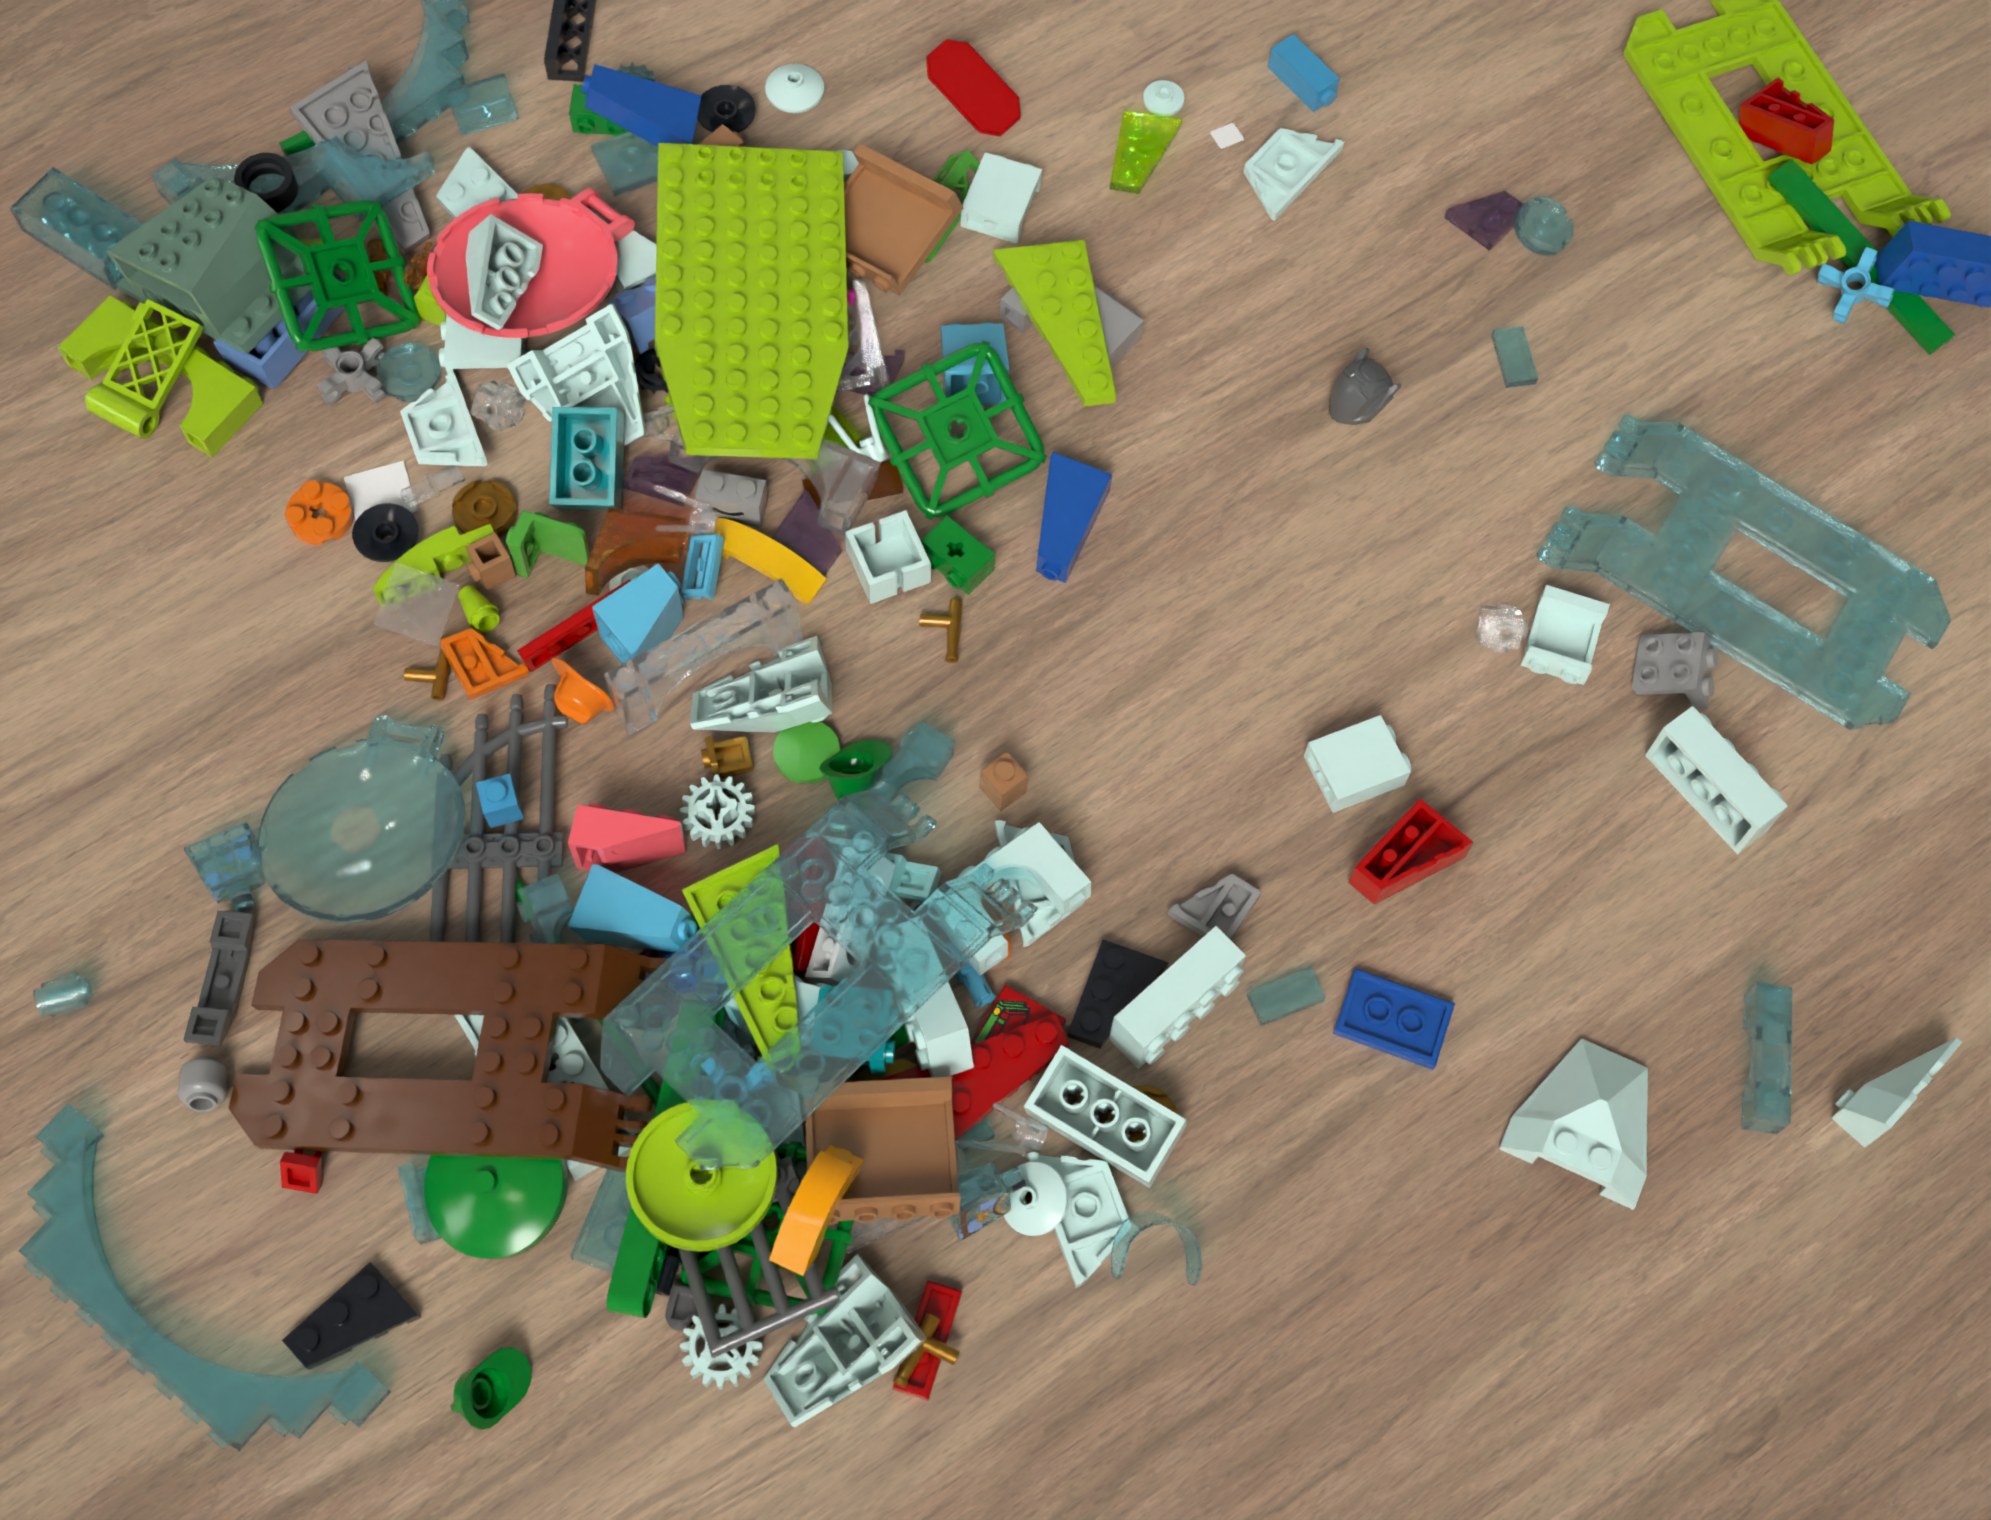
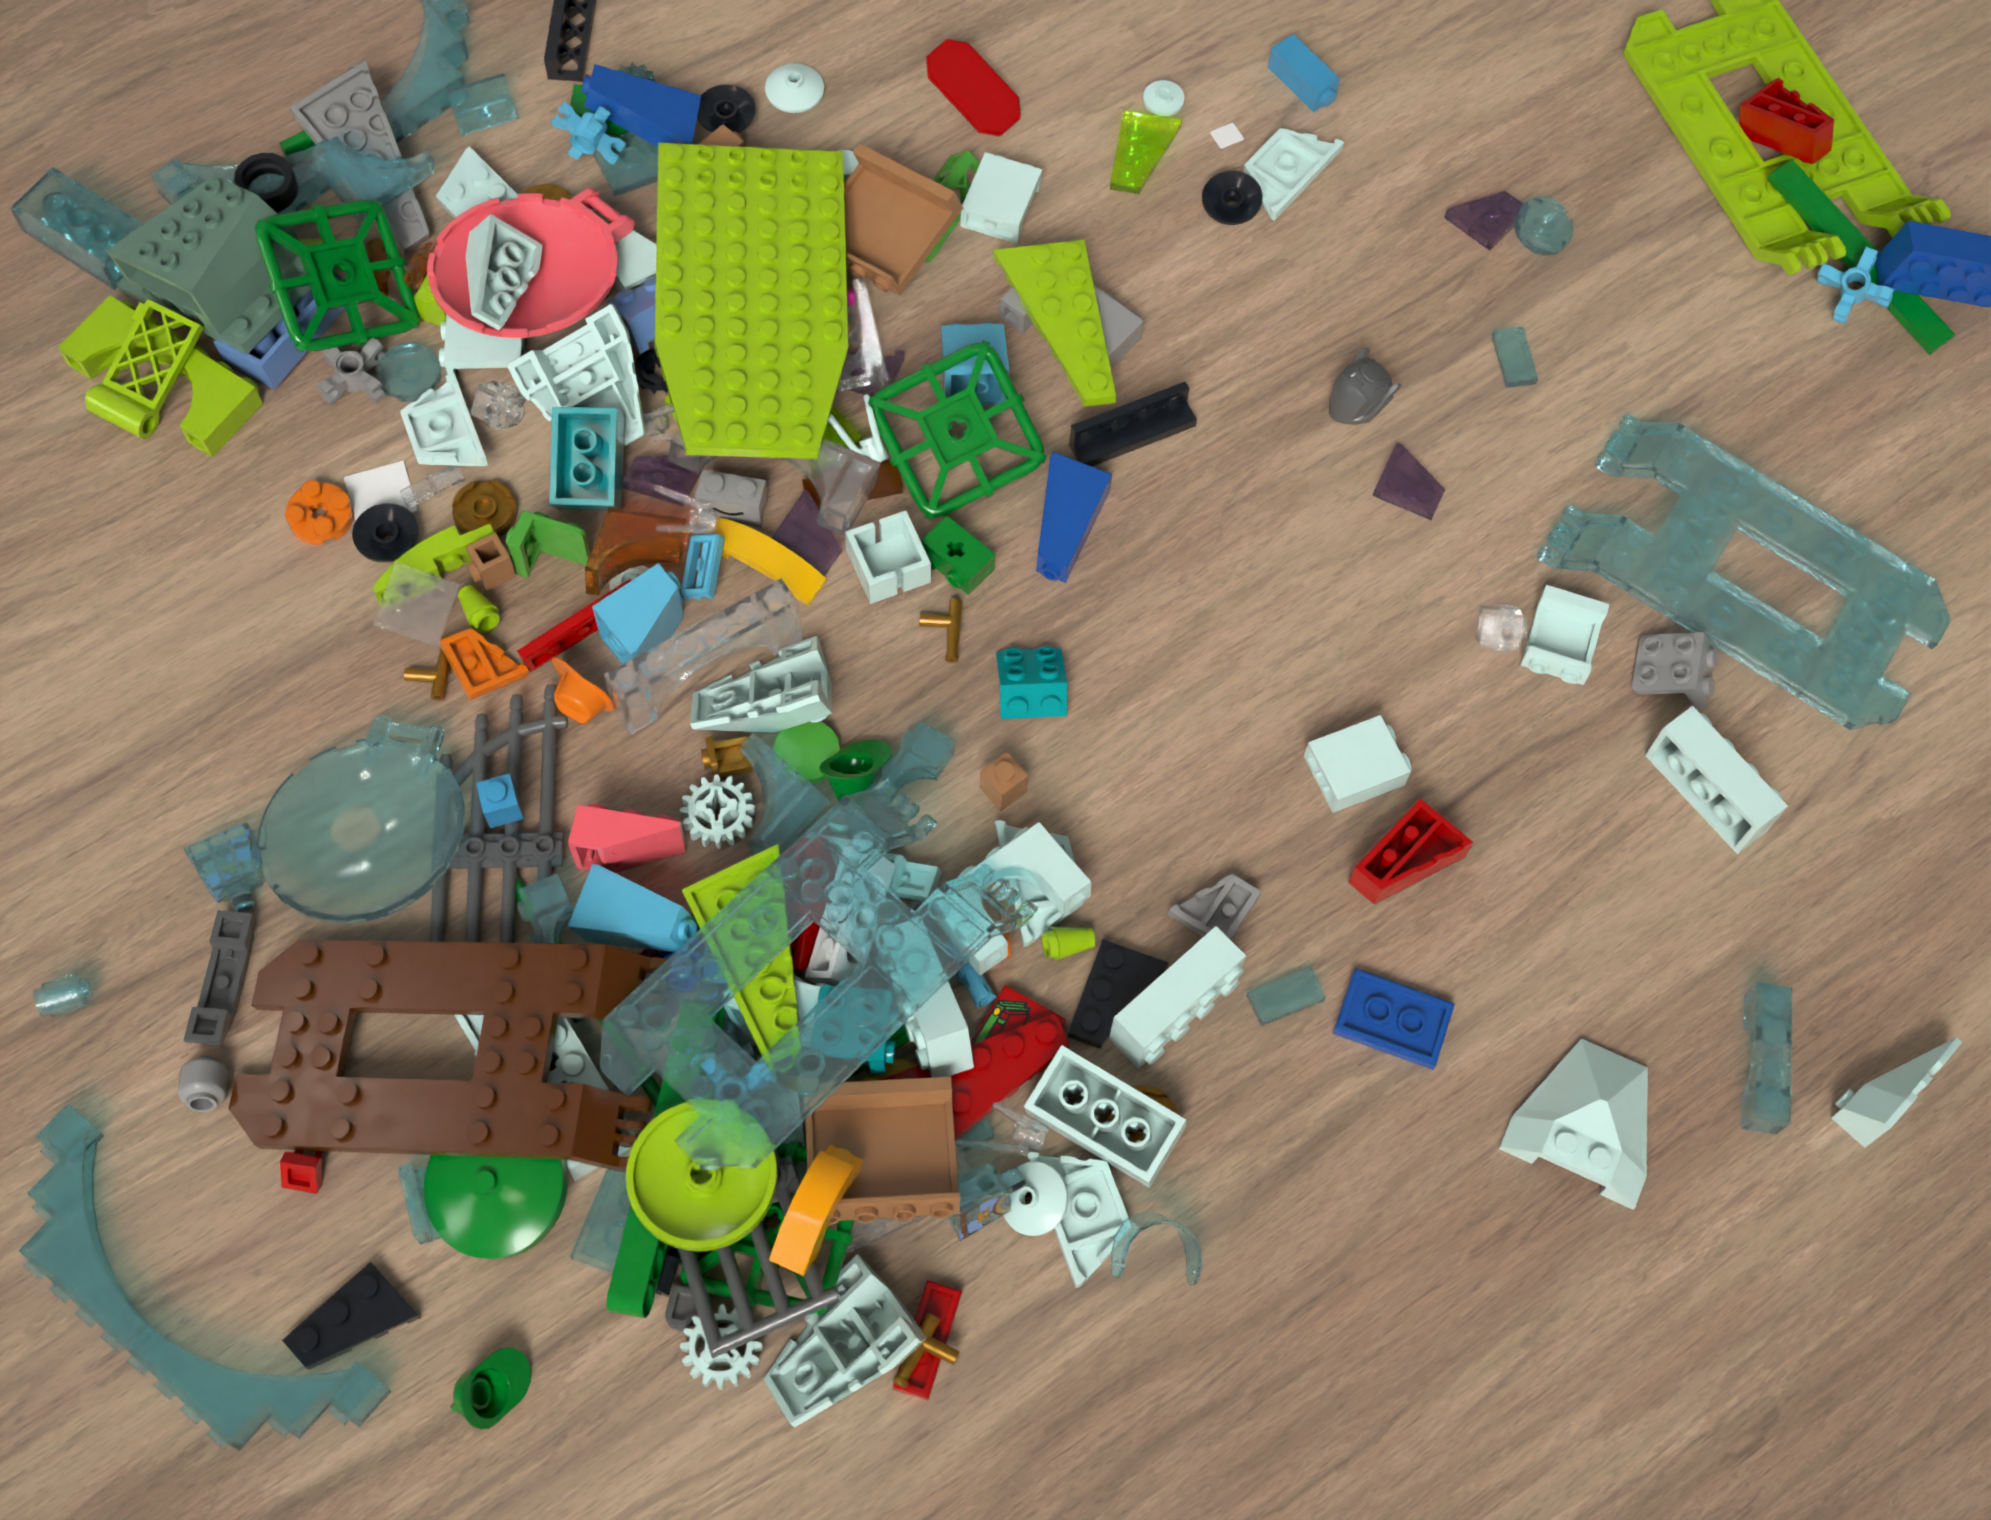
(588, 133): none -> medium azure pin
(788, 798): none -> clear light blue arch
(1032, 683): none -> teal bracket
(1066, 941): none -> lime cone
(1132, 426): none -> black fence
(1232, 187): none -> black dish
(1409, 484): none -> clear purple wing

